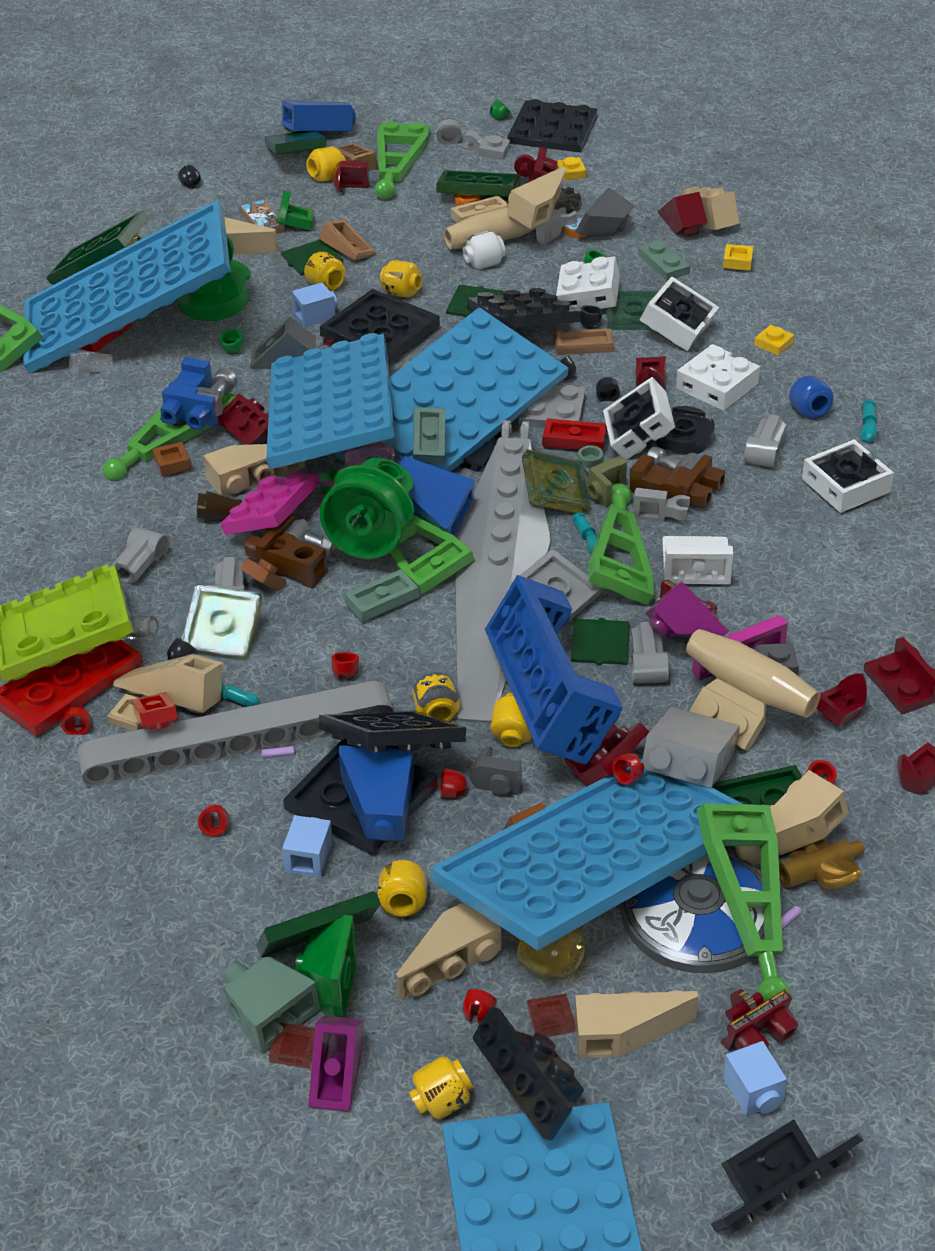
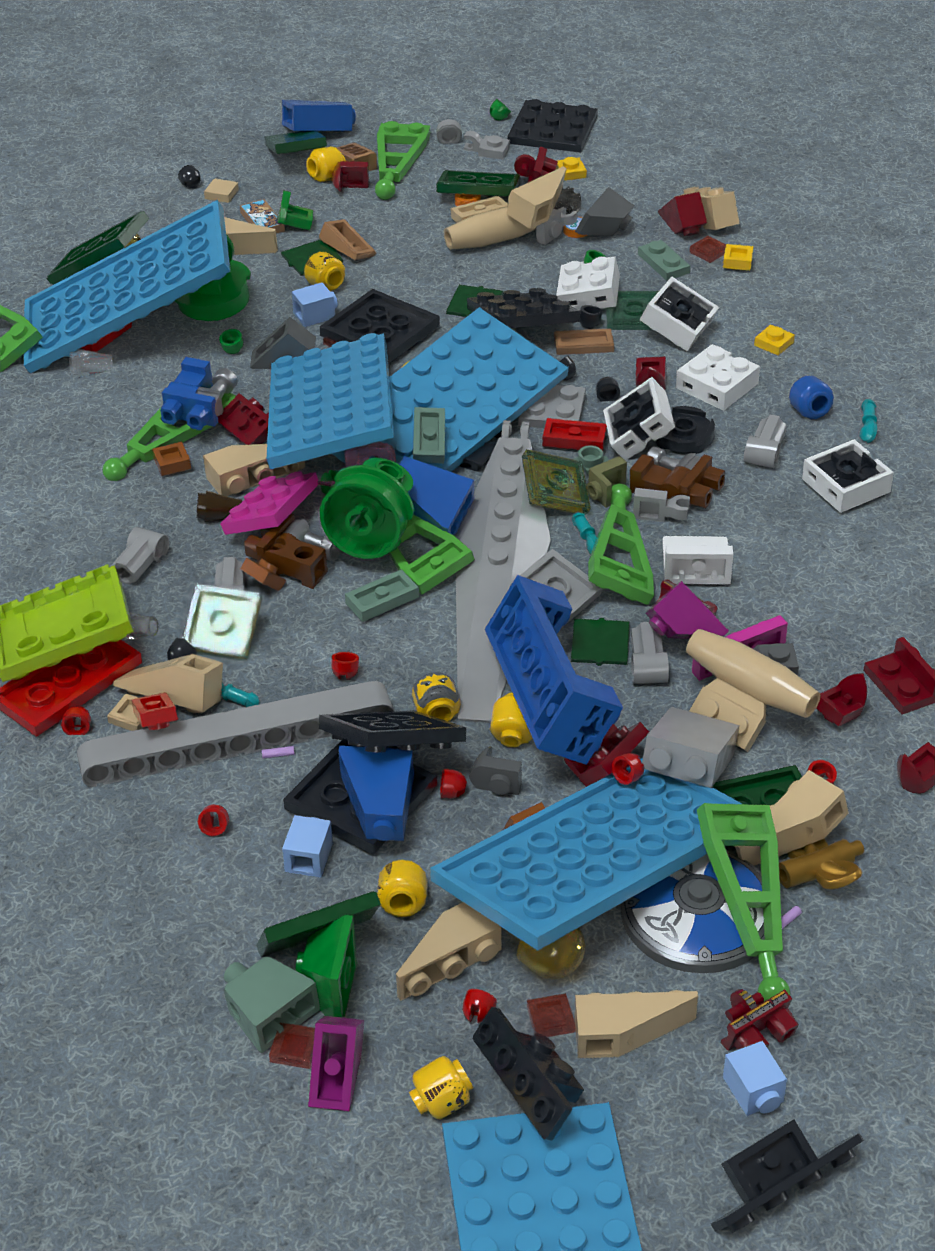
(221, 190): none -> tan tile
(401, 279): yellow head -> none
(484, 250): white head -> none
(708, 249): none -> clear red tile

